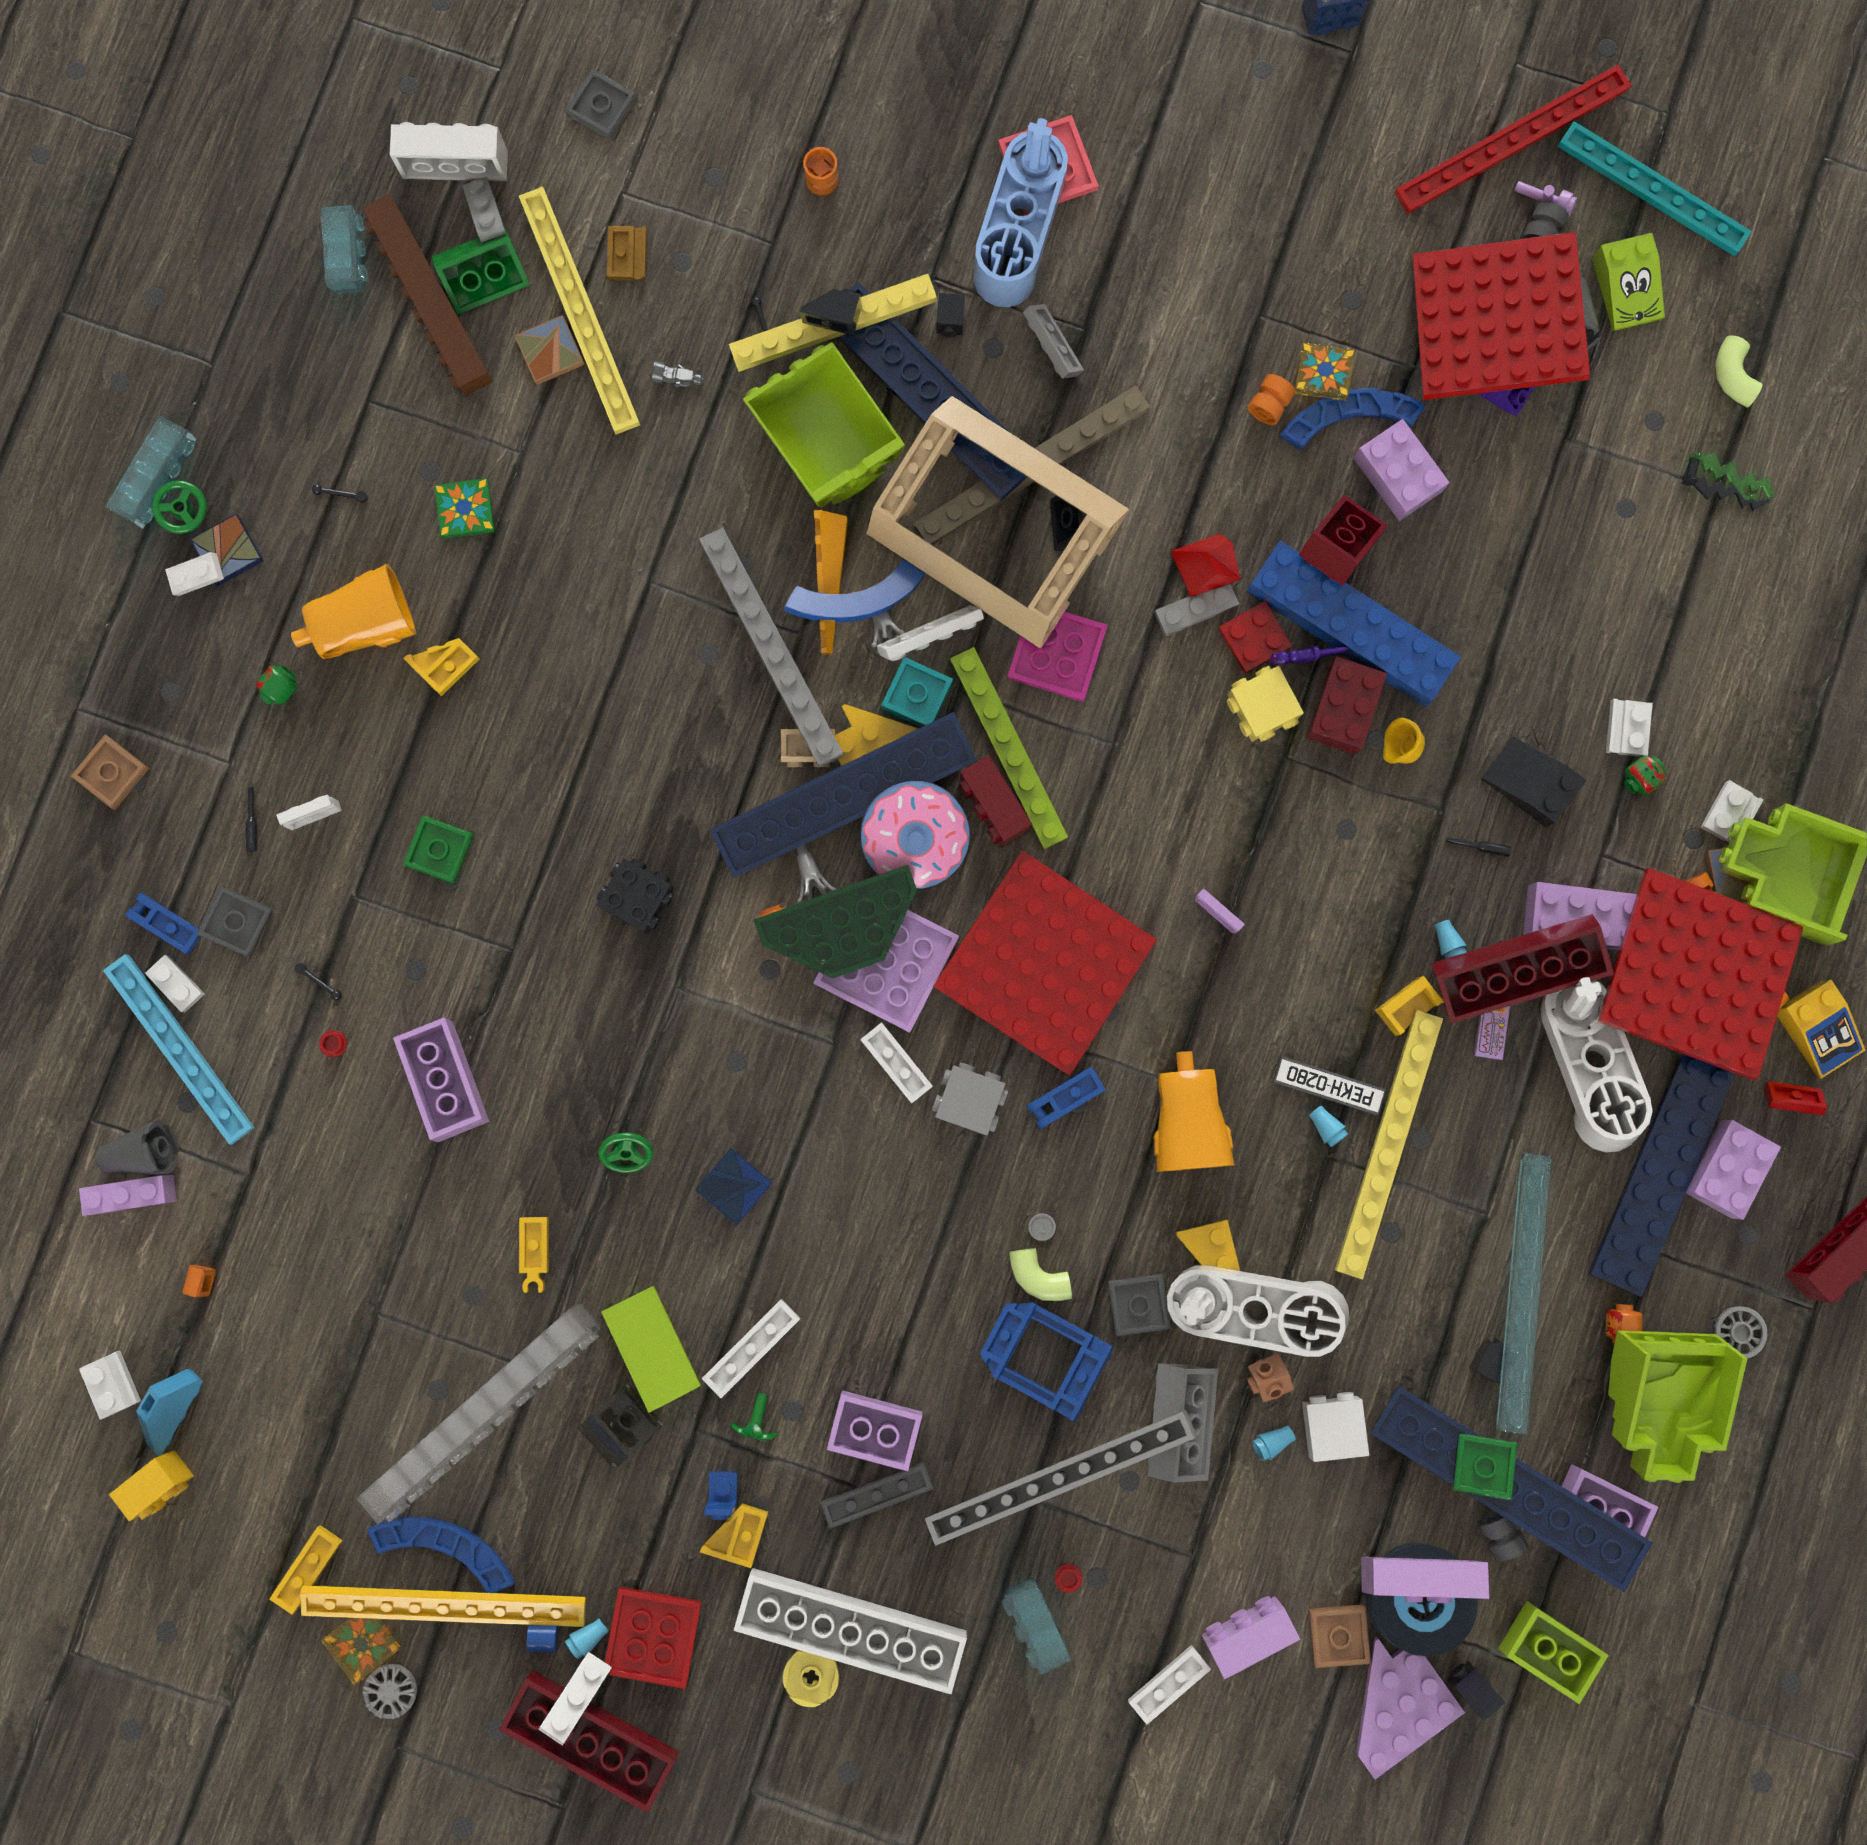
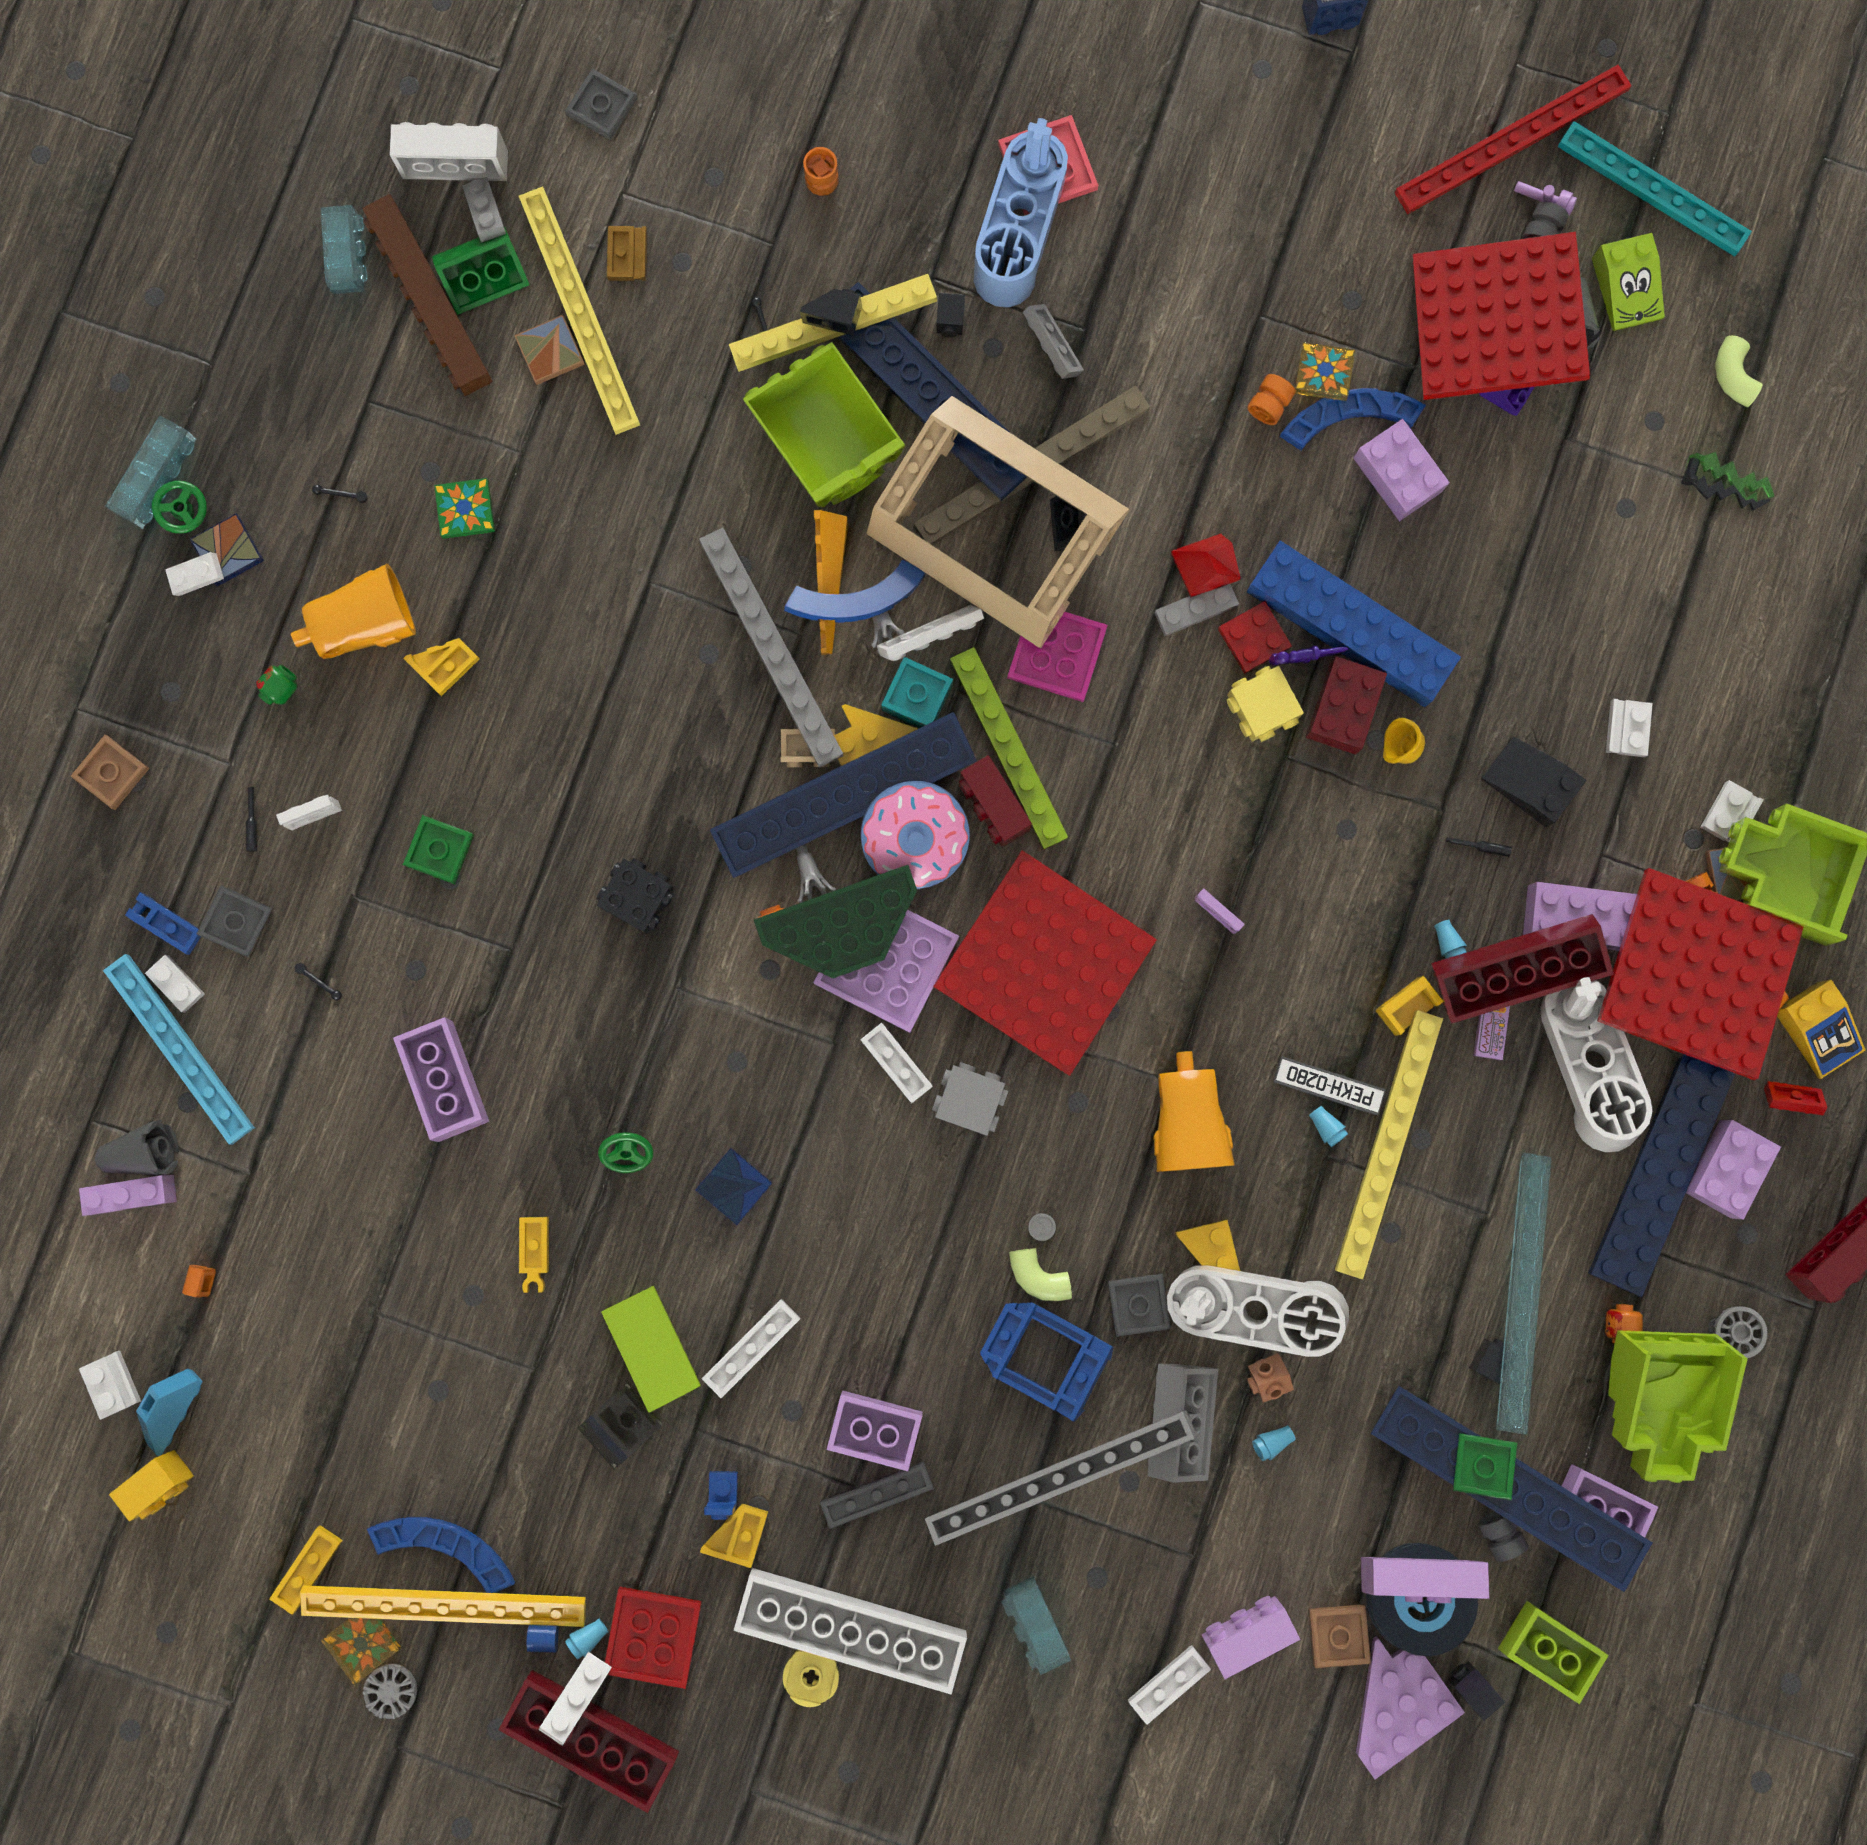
(333, 1043): red plate -> none
(474, 1418): clear brick -> none
(679, 376): dark grey piece -> none
(754, 1429): green plant -> none
(1067, 1097): blue plate -> none
(1068, 1578): red plate -> none
(1335, 1427): white brick -> none
(1342, 540): dark red brick -> none
(1645, 775): green head -> none

